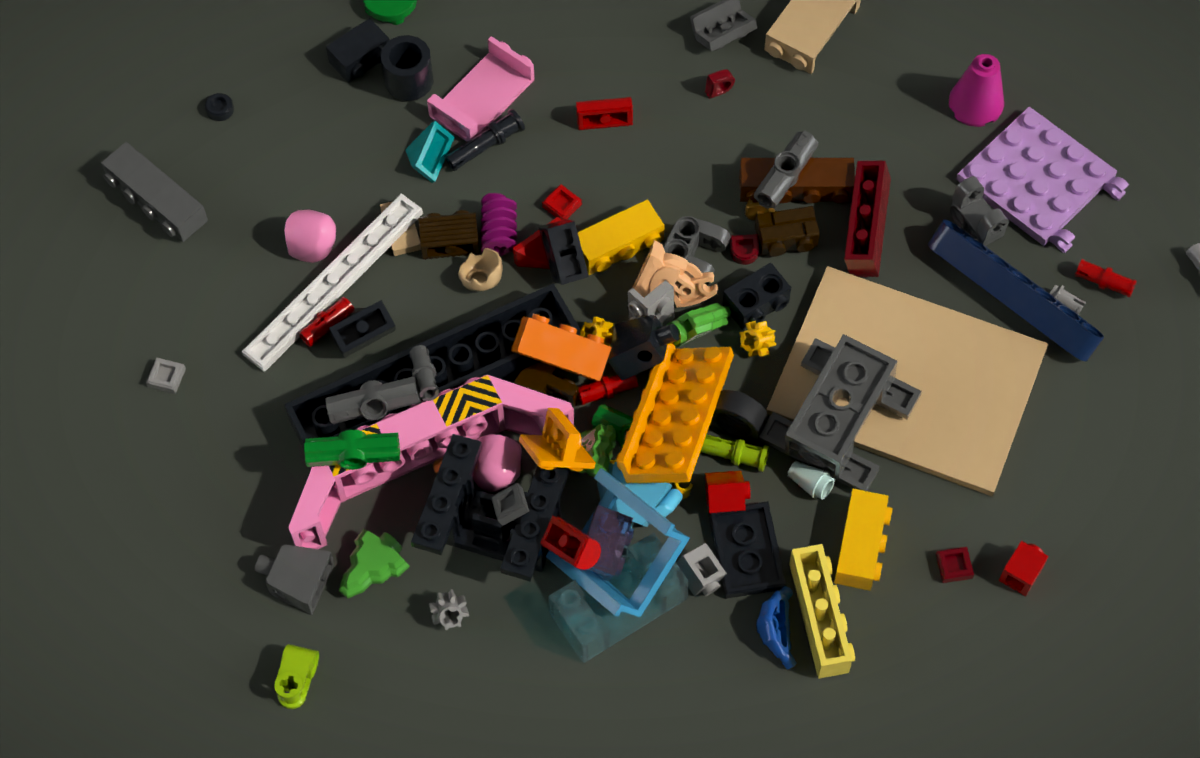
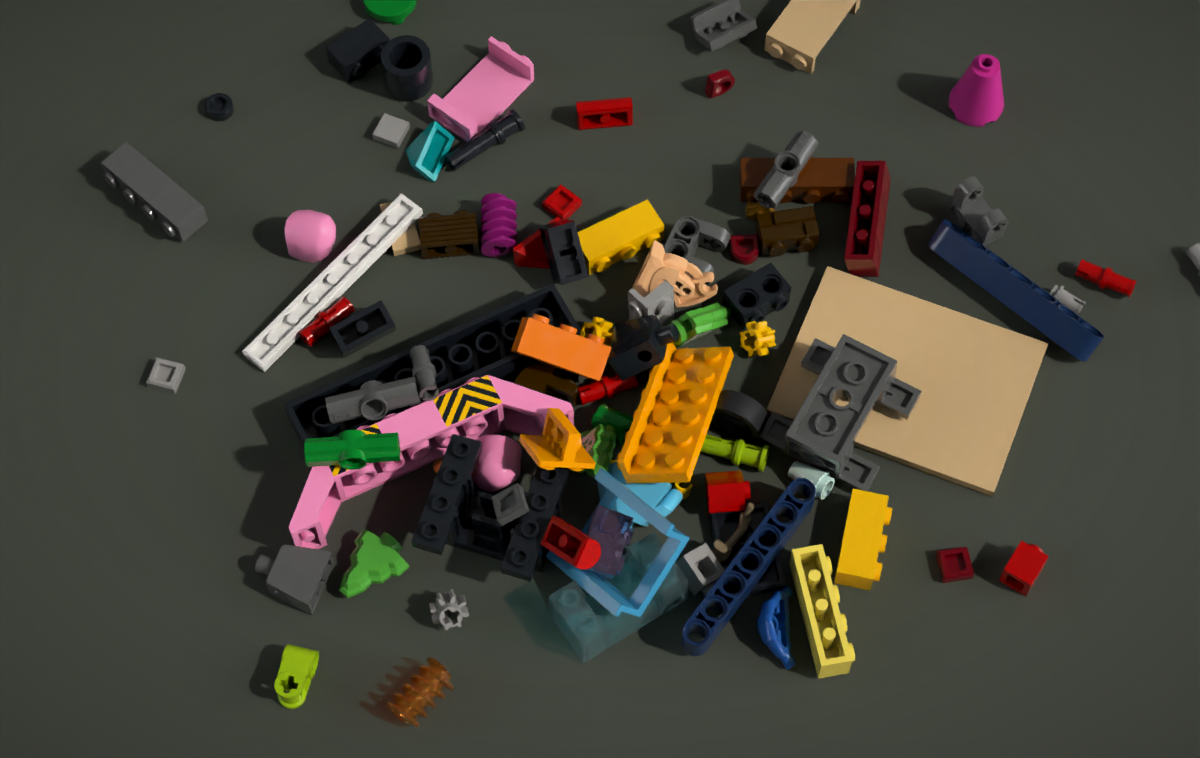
(391, 130): none -> light grey tile
(421, 692): none -> clear orange piece
(481, 271): tan hair -> none
(723, 551): none -> dark tan piece
(746, 579): none -> dark blue beam
(1041, 177): lavender plate -> none

